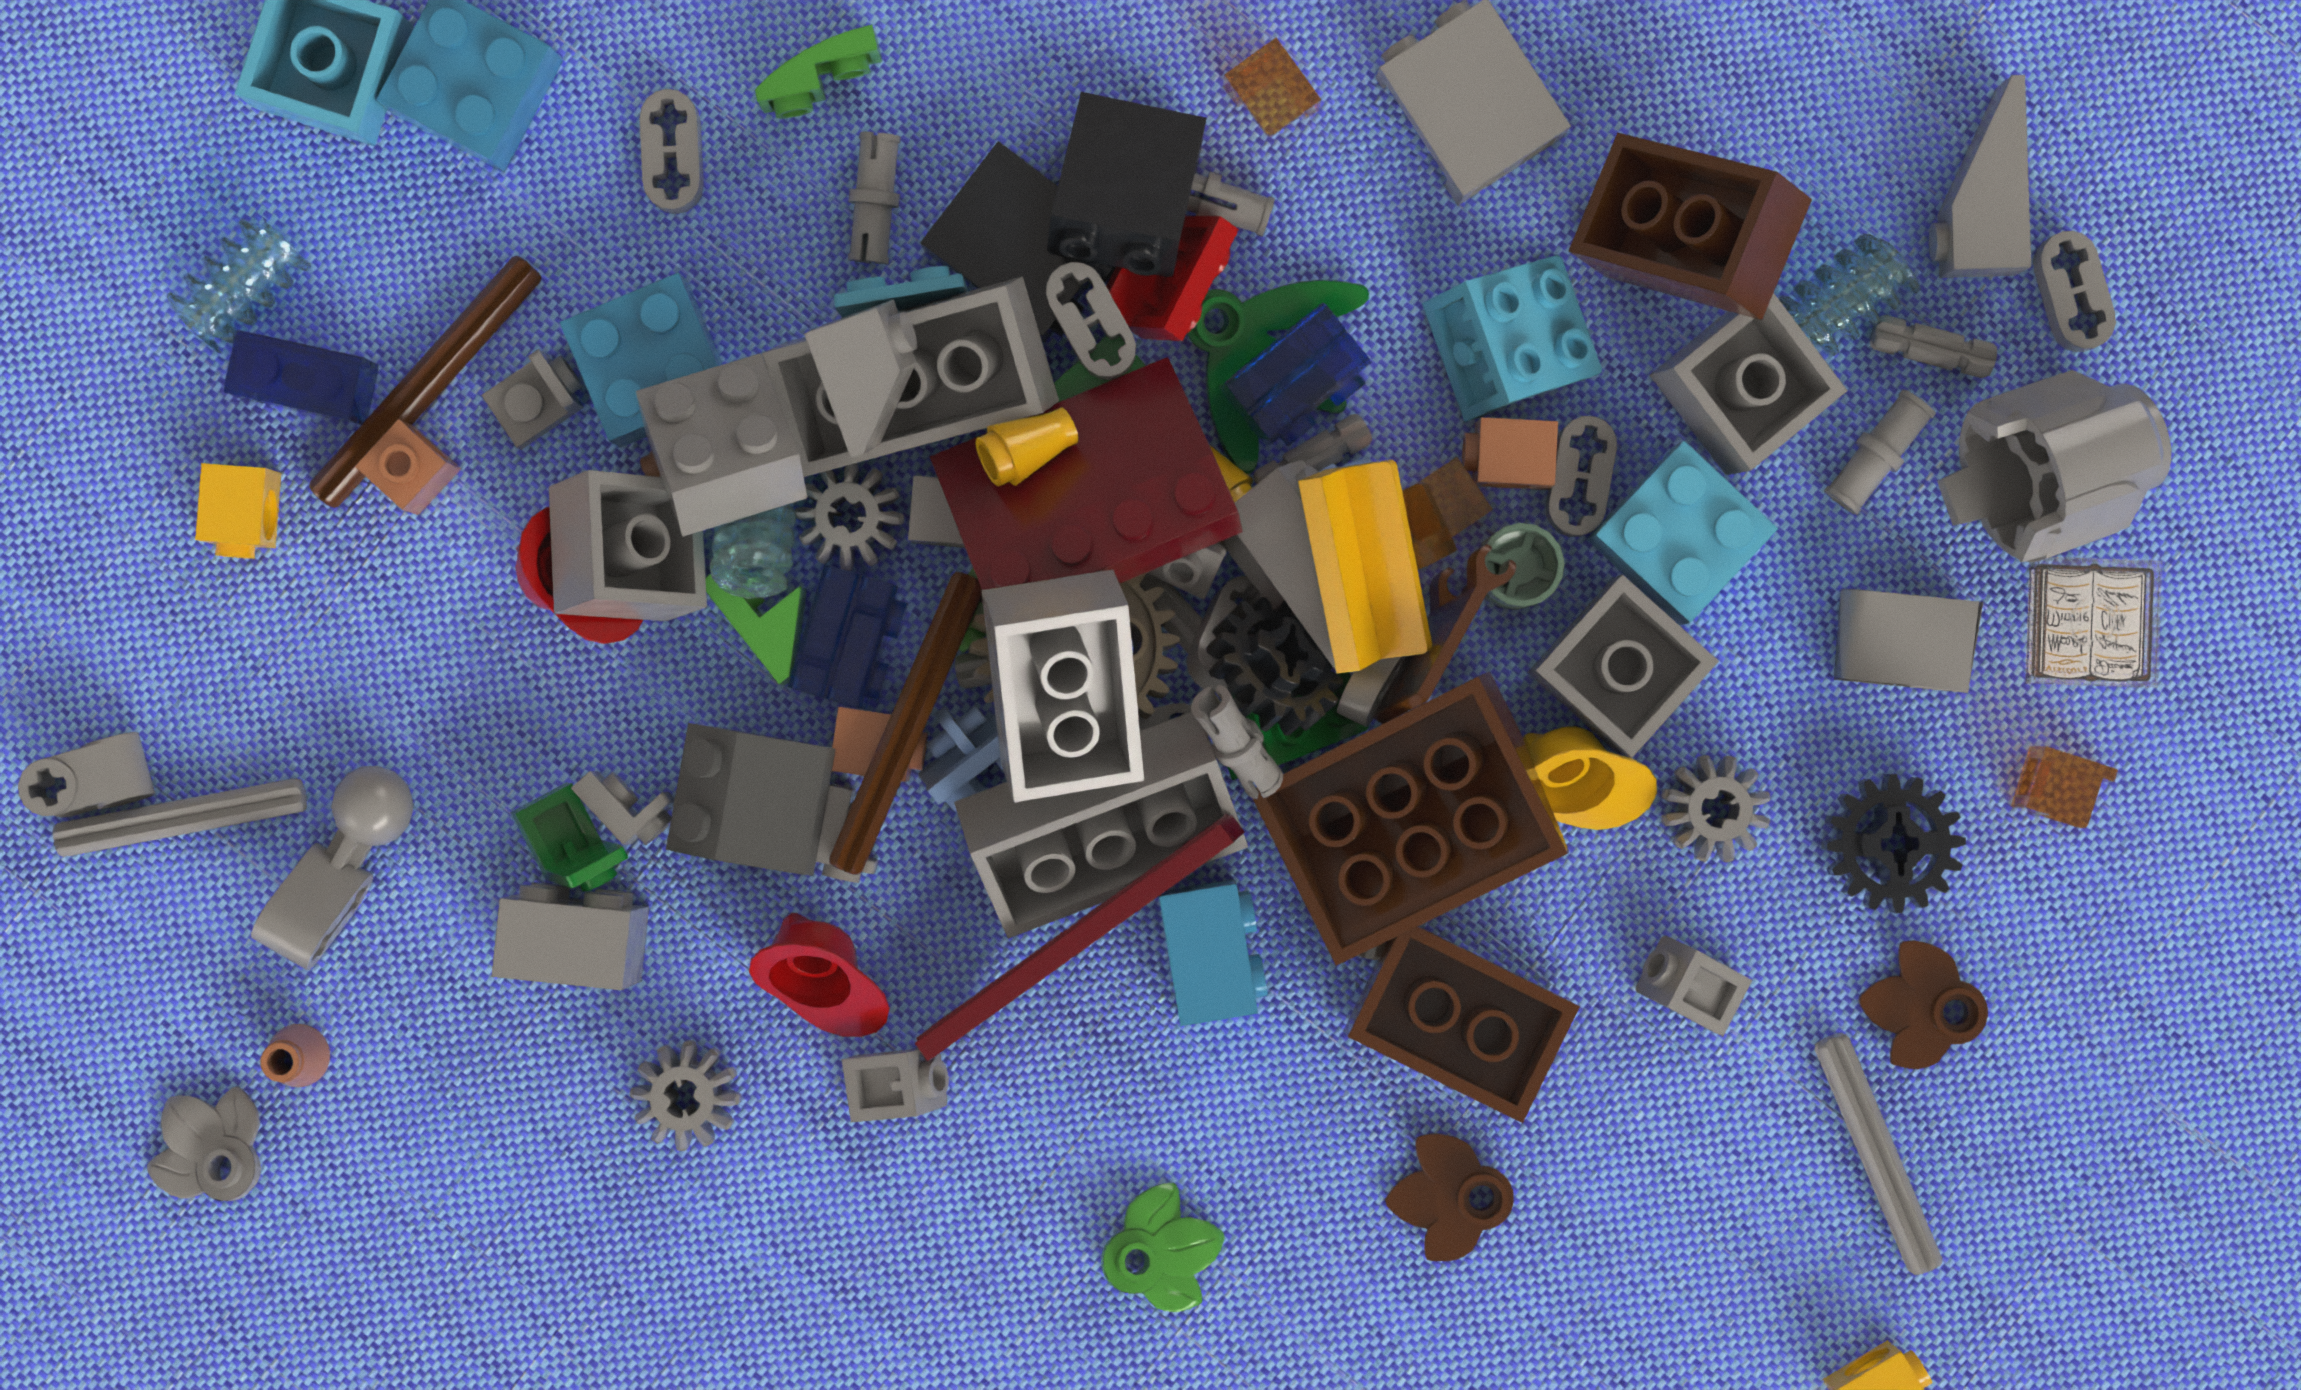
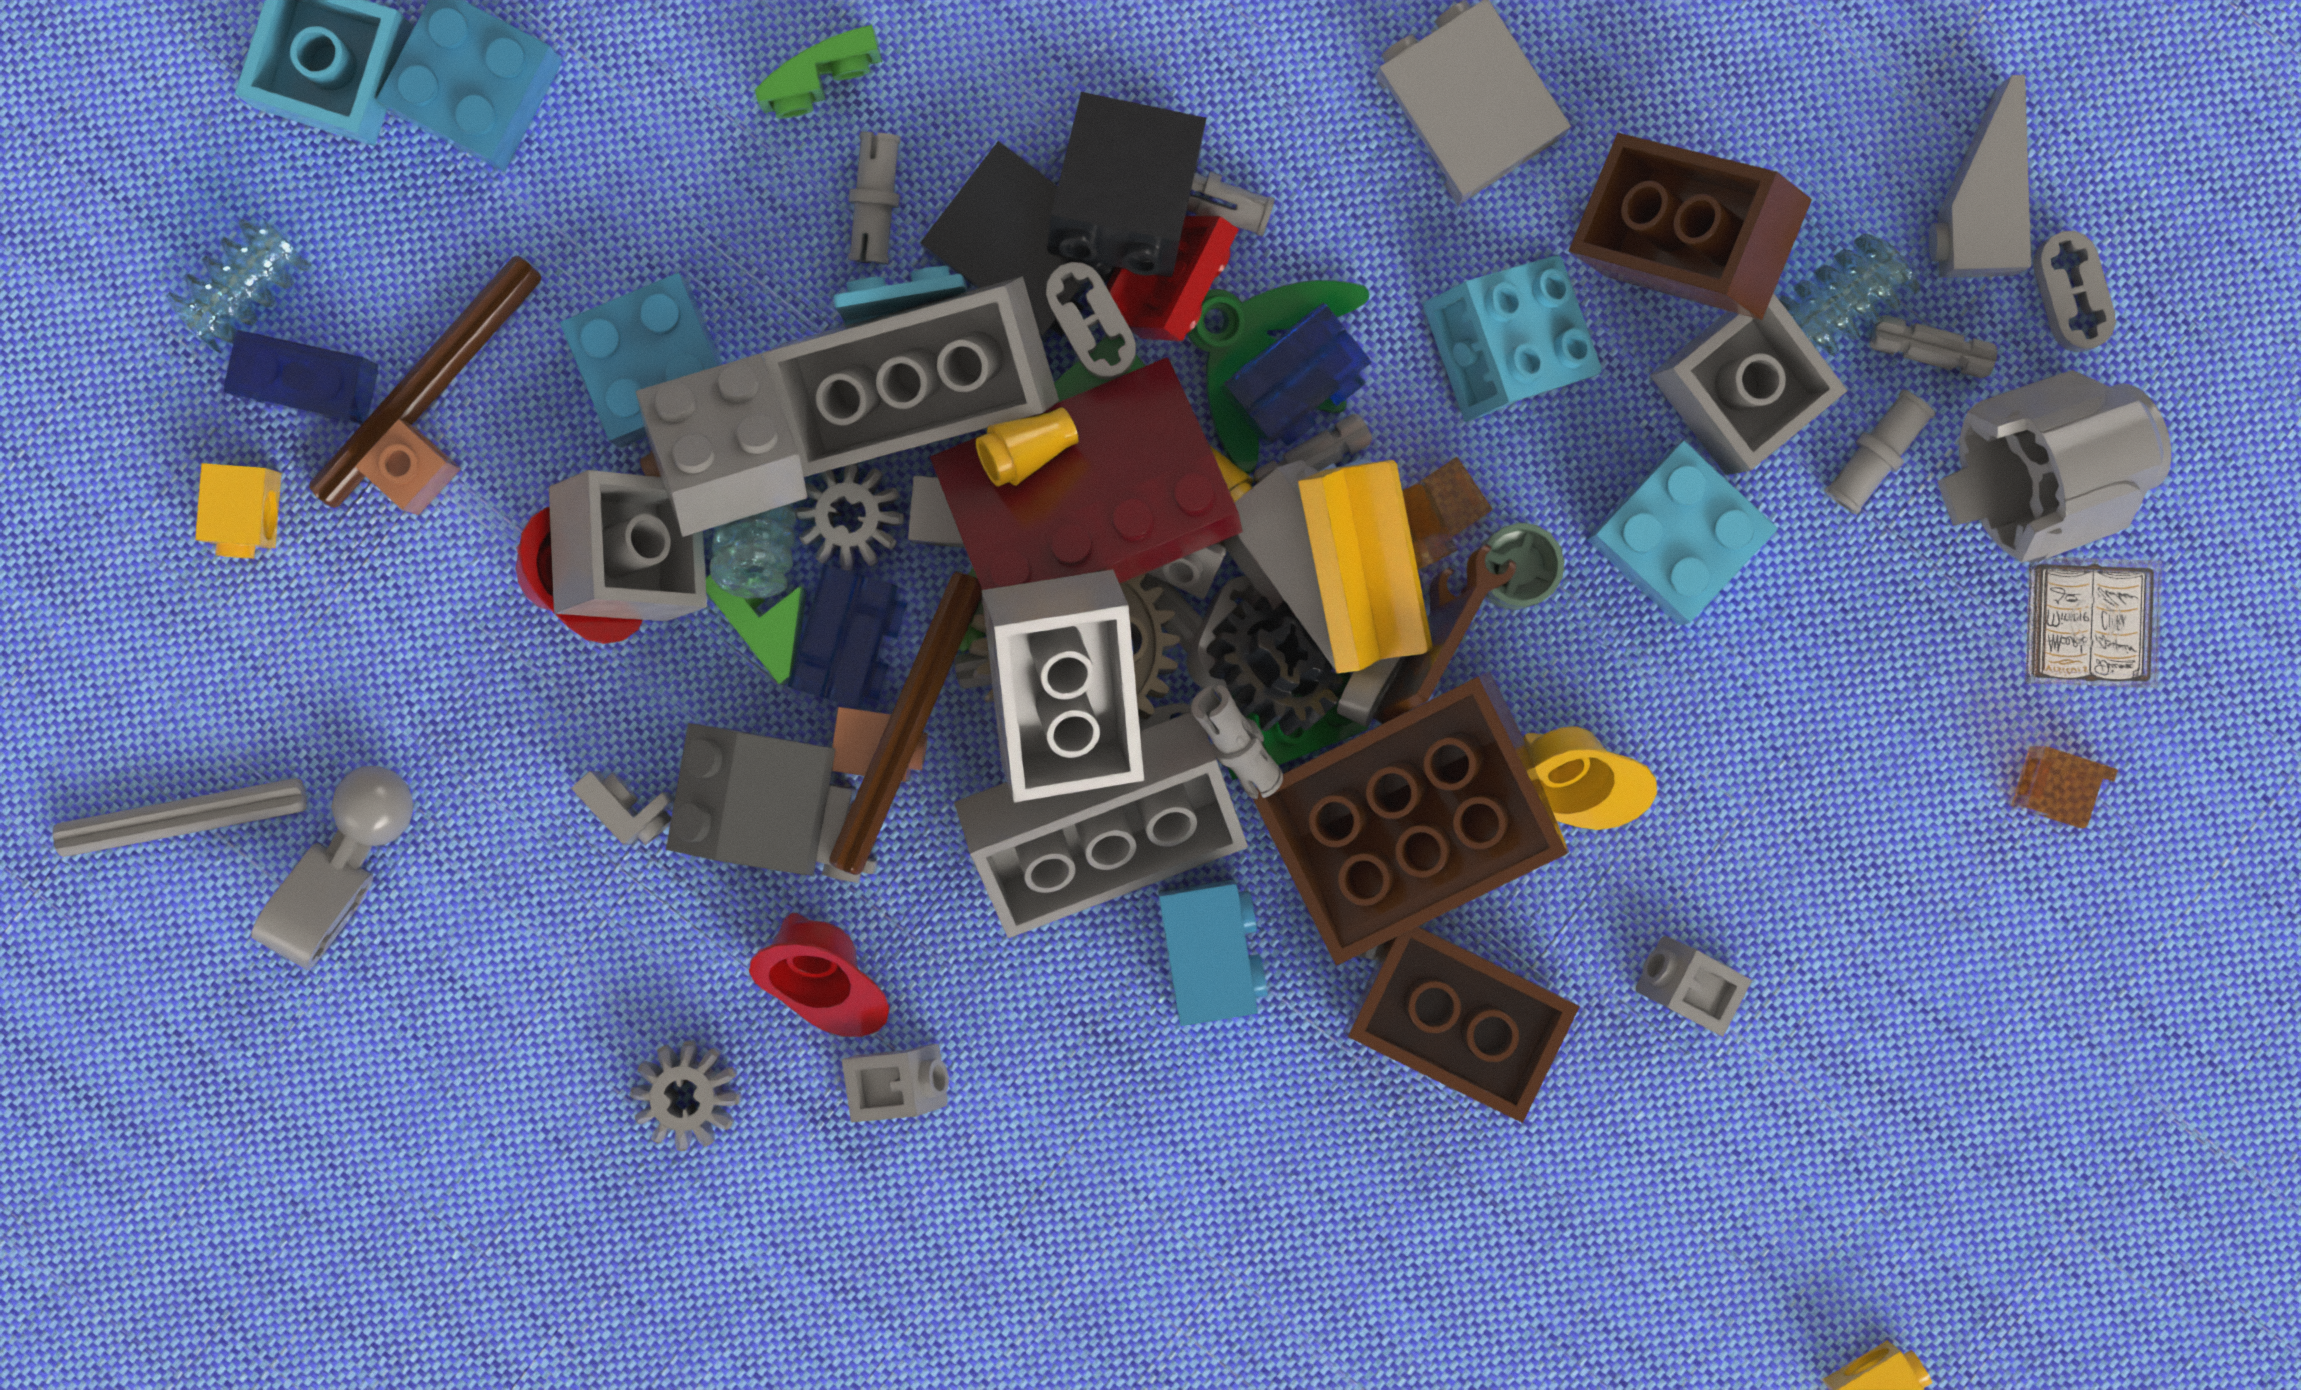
(96, 777): light grey piece -> none
(199, 1142): light grey plate -> none
(308, 1051): nougat cone -> none
(535, 398): light grey bracket -> none
(567, 841): green bracket -> none
(570, 939): light grey brick -> none
(656, 152): light grey beam -> none
(864, 370): light grey slope -> none
(960, 754): light blue hips -> none
(1079, 935): dark red tile -> none
(1170, 1246): bright green plate -> none
(1271, 88): clear orange panel -> none
(1440, 1196): reddish brown plate -> none
(1512, 453): nougat brick -> none
(1596, 479): light grey beam -> none
(1623, 666): light grey brick -> none
(1722, 829): light grey gear -> none
(1878, 1154): light grey axle -> none
(1889, 818): black gear -> none
(1906, 640): light grey piece -> none
(1915, 1004): reddish brown plate -> none

